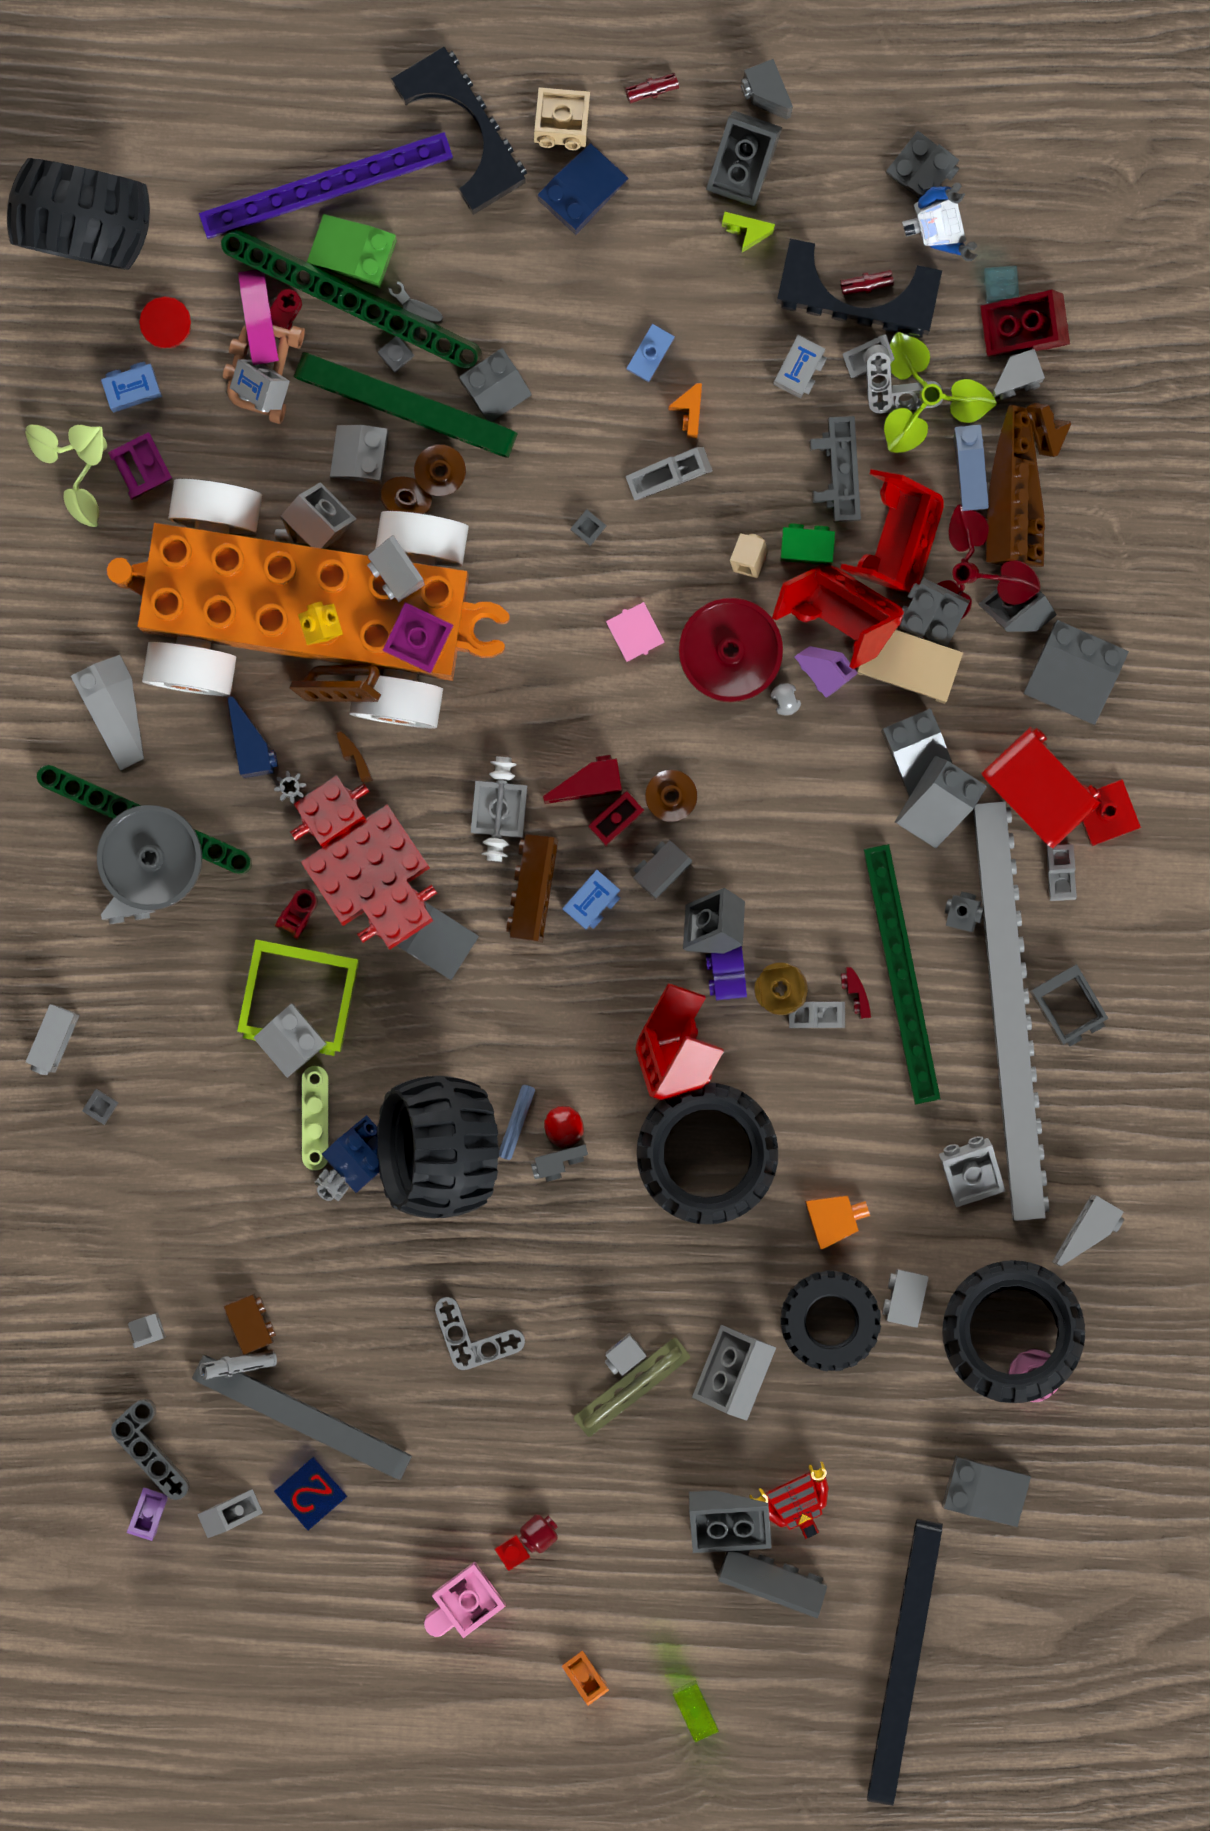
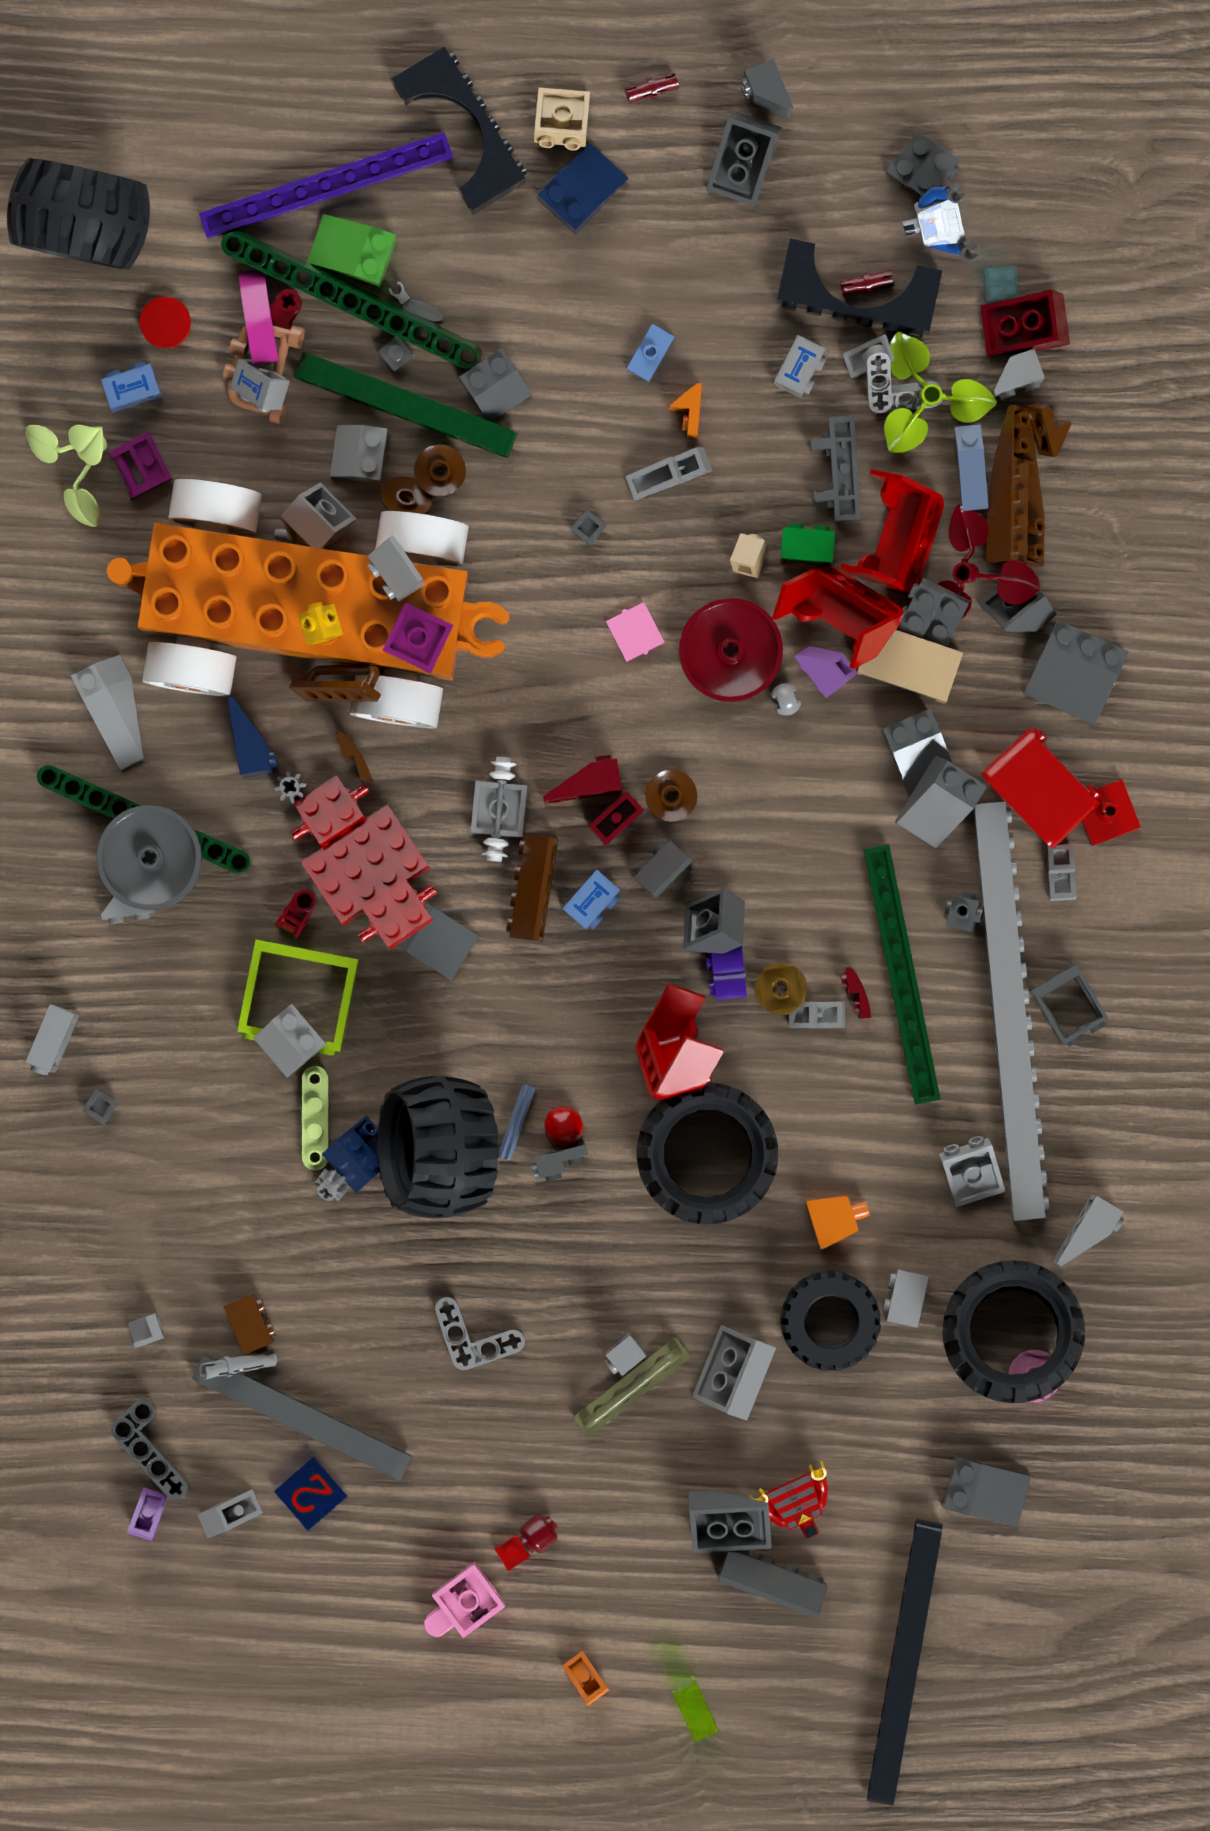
(755, 229): lime slope -> none

